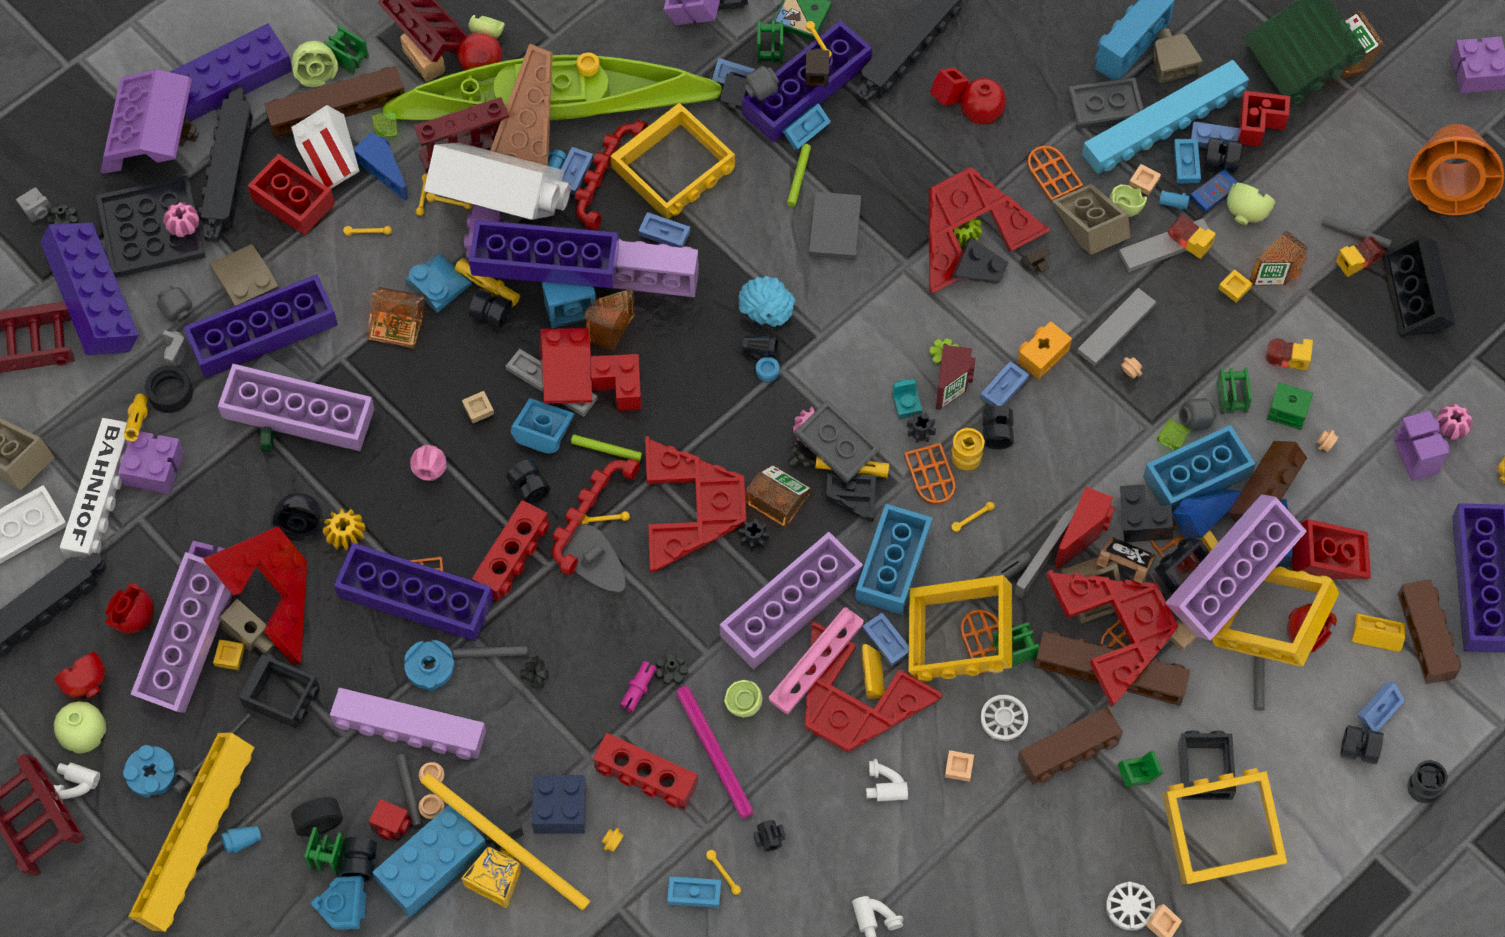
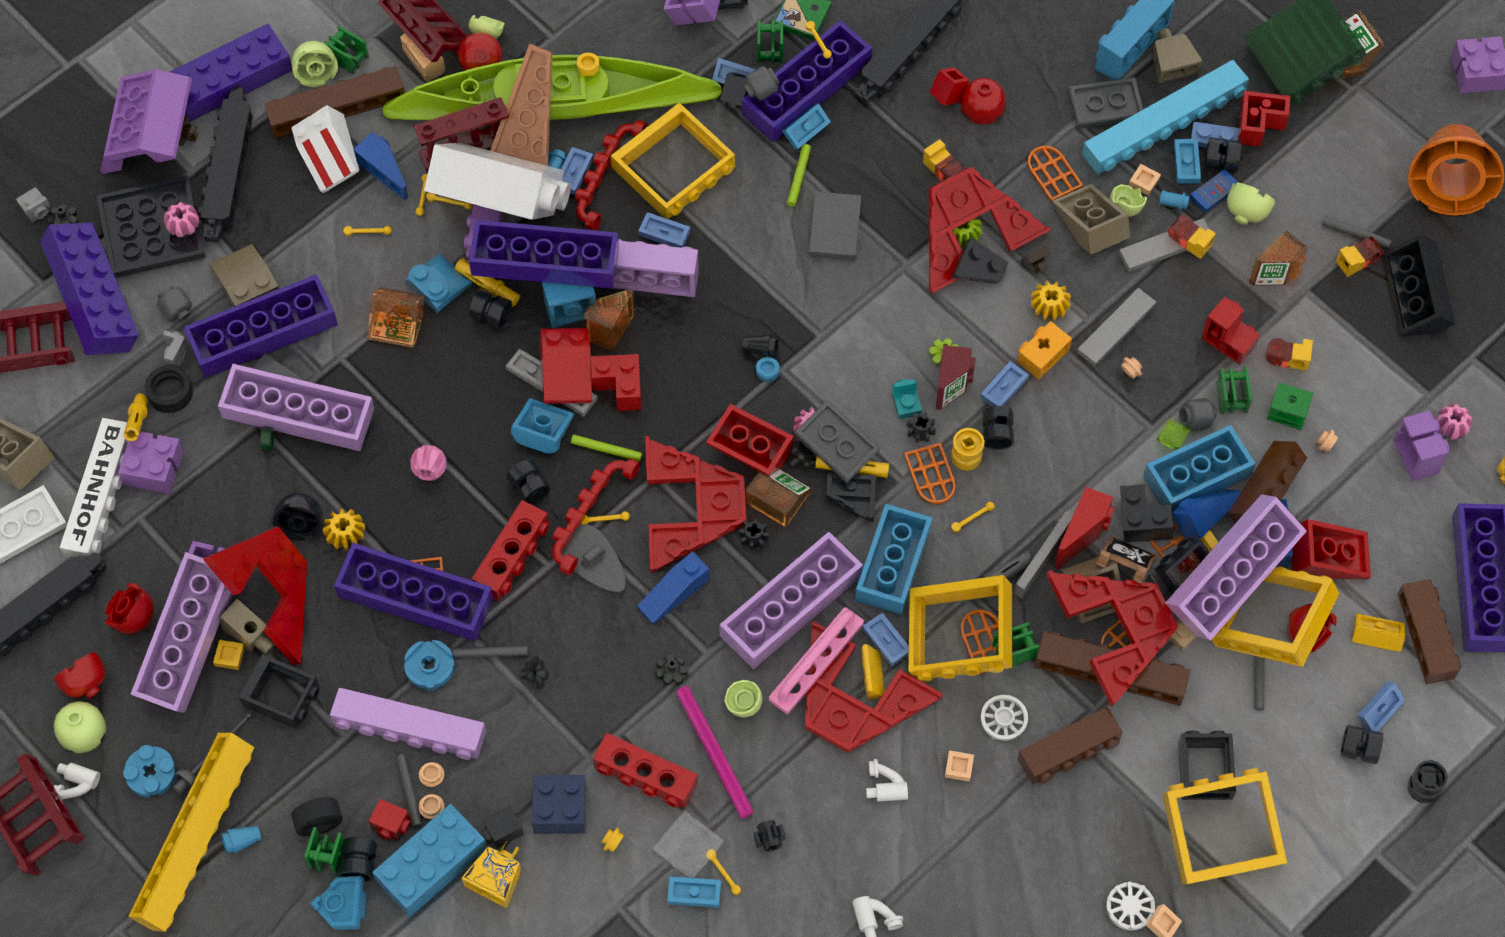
(291, 194): red brick -> none
(385, 124): clear neon green tile -> none
(478, 407): tan plate -> none
(505, 841): yellow piece -> none
(638, 686): dark pink pin -> none
(674, 588): none -> blue slope
(688, 846): none -> clear tile
(751, 440): none -> red slope
(766, 301): medium azure hair -> none
(817, 67): dark brown brick -> none
(941, 161): none -> leg
(1050, 300): none -> yellow gear
(1140, 770): green bracket -> none
(1228, 333): none -> red brick
(1235, 286): yellow plate -> none

